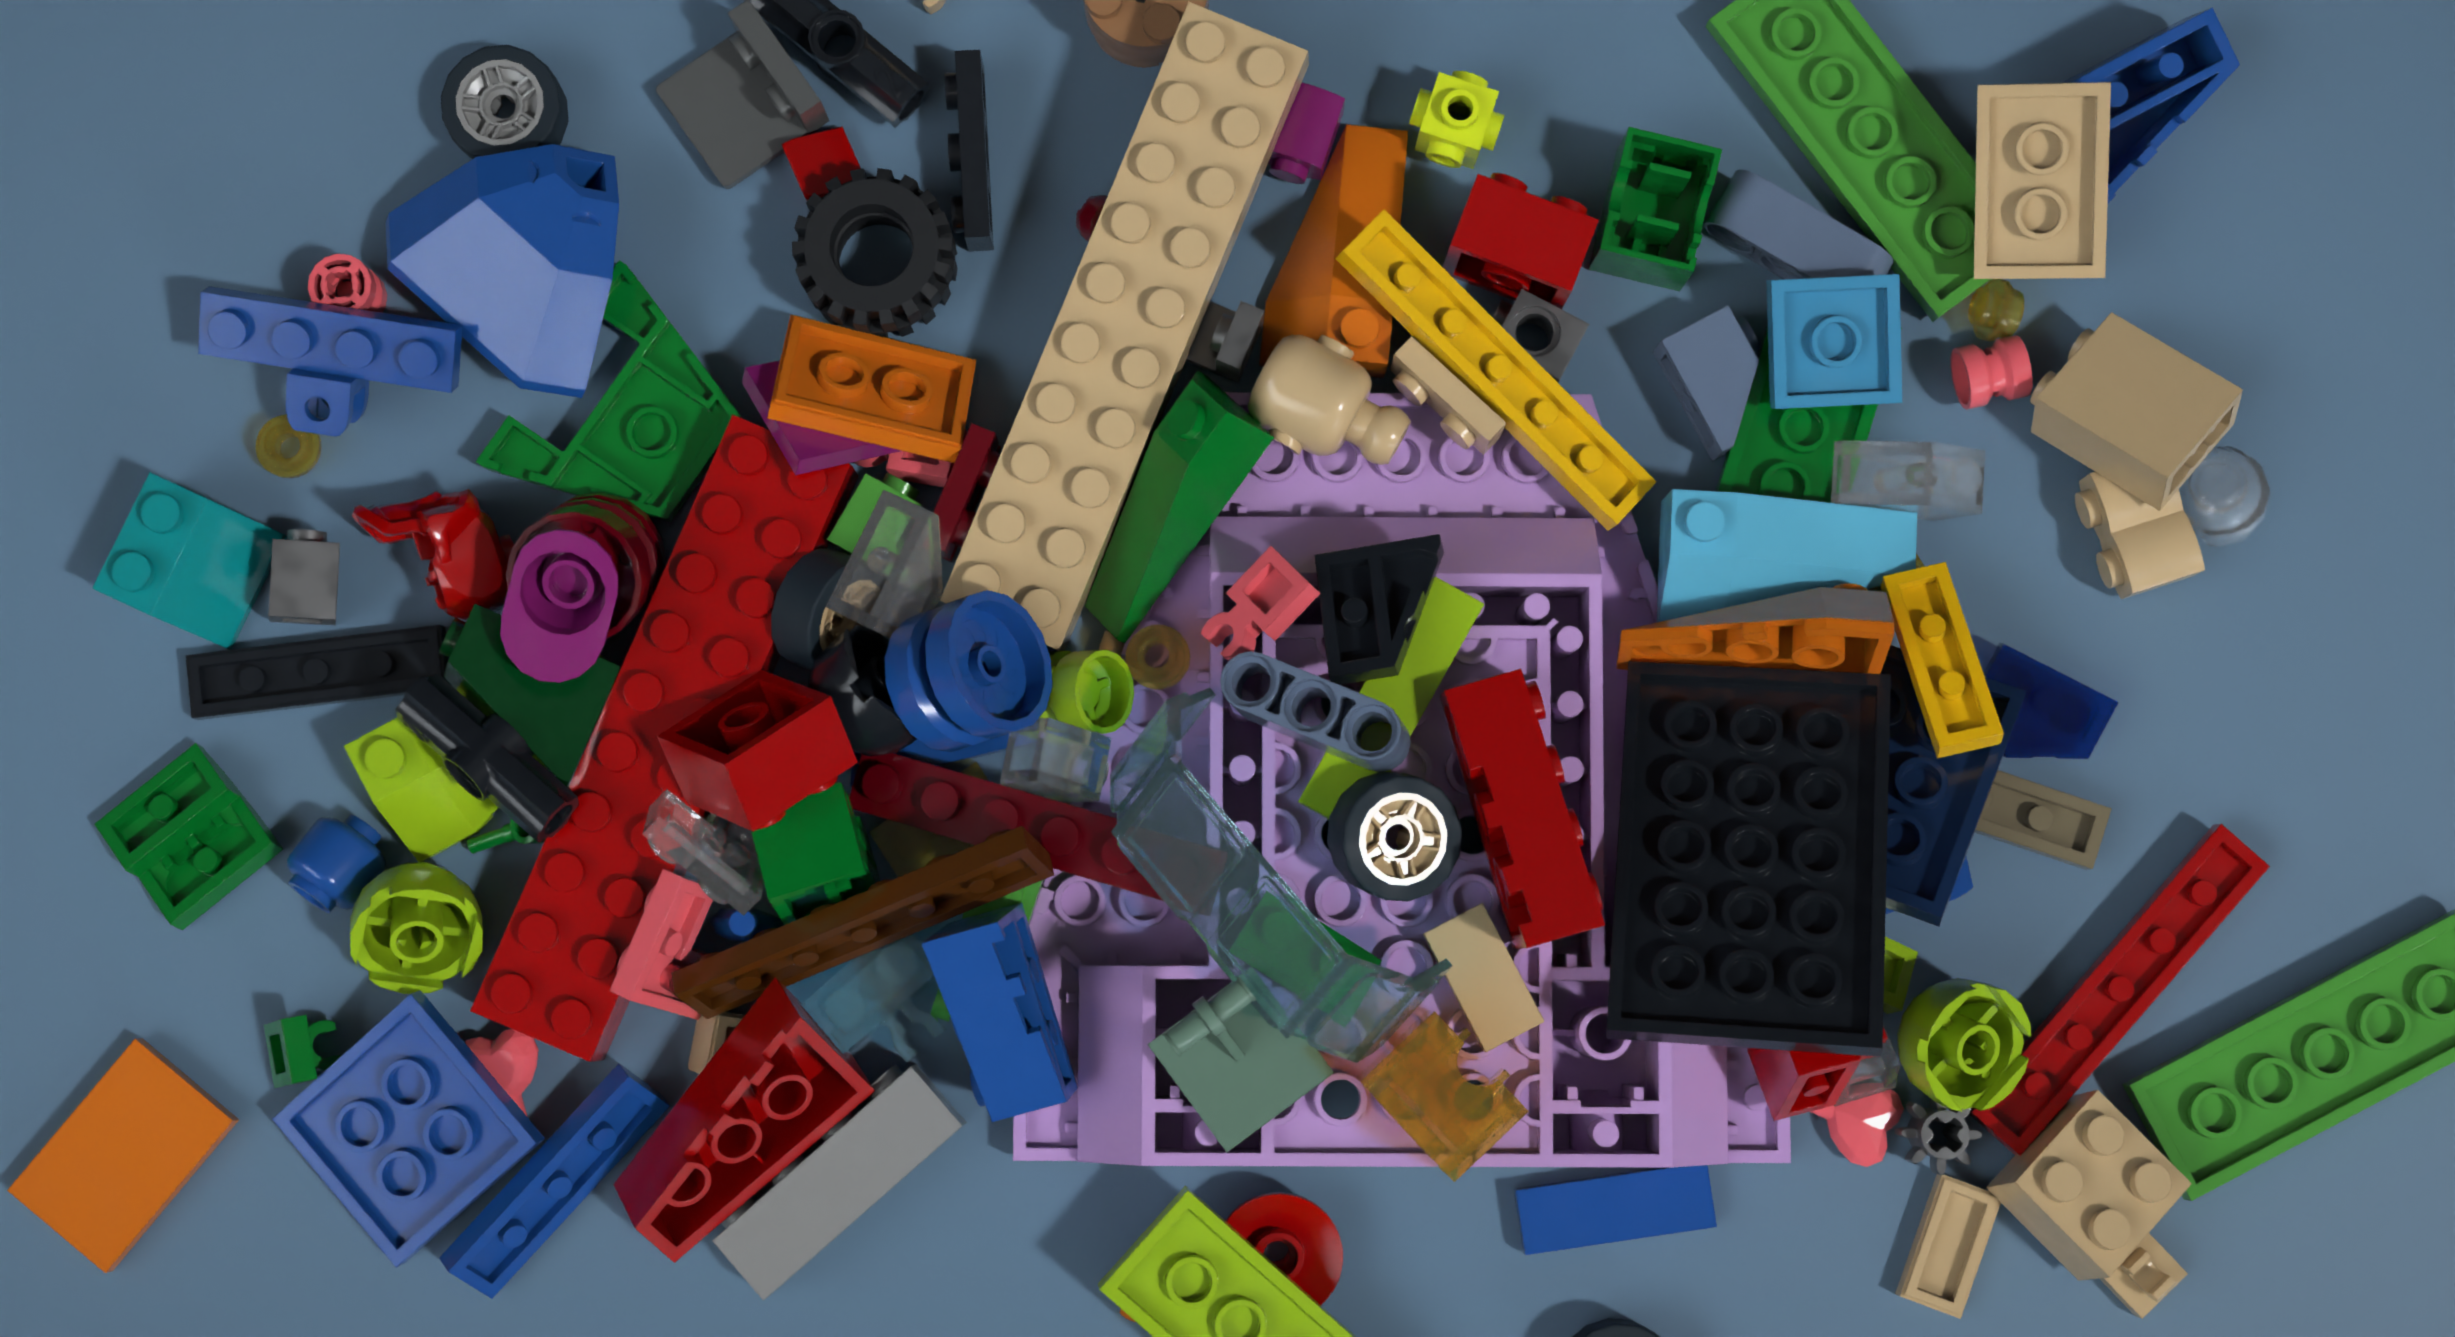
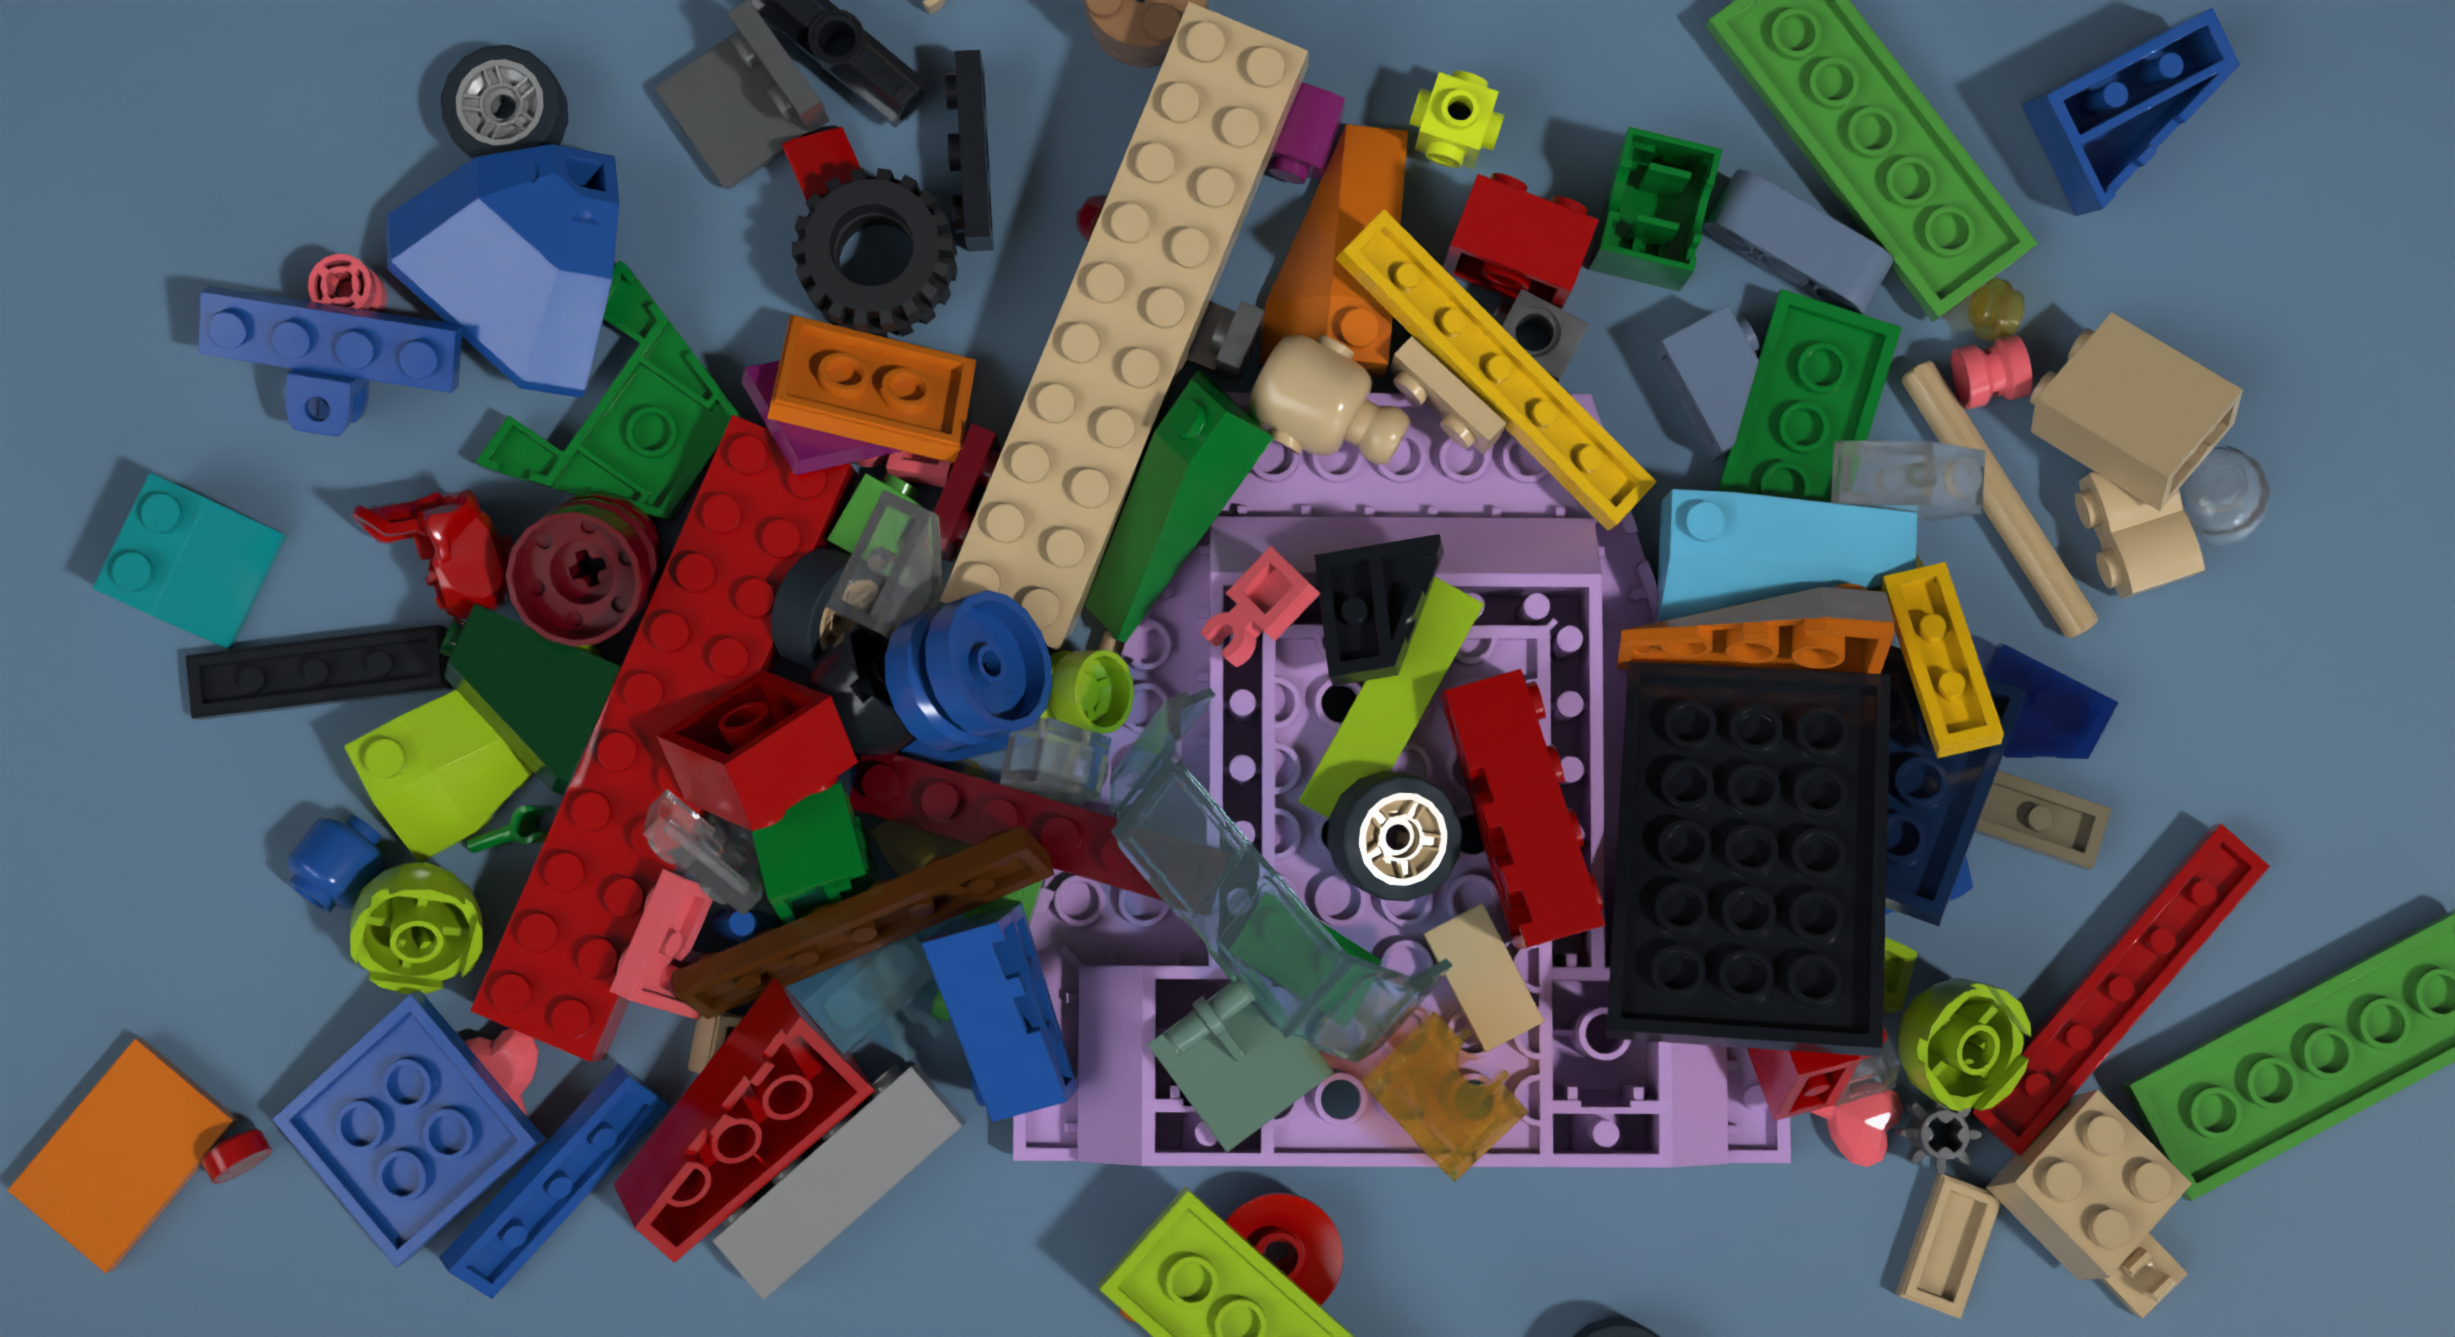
(188, 836): green slope -> none
(236, 1155): none -> red tile
(269, 449): clear yellow plate -> none
(292, 1050): green tile -> none
(304, 578): flat silver brick -> none
(487, 757): black piece -> none
(559, 605): magenta piece -> none
(1172, 671): clear yellow plate -> none
(1288, 695): sand blue beam -> none
(1614, 1208): blue tile -> none
(1834, 341): dark azure plate -> none
(2003, 503): none -> tan axle
(2041, 180): tan plate -> none

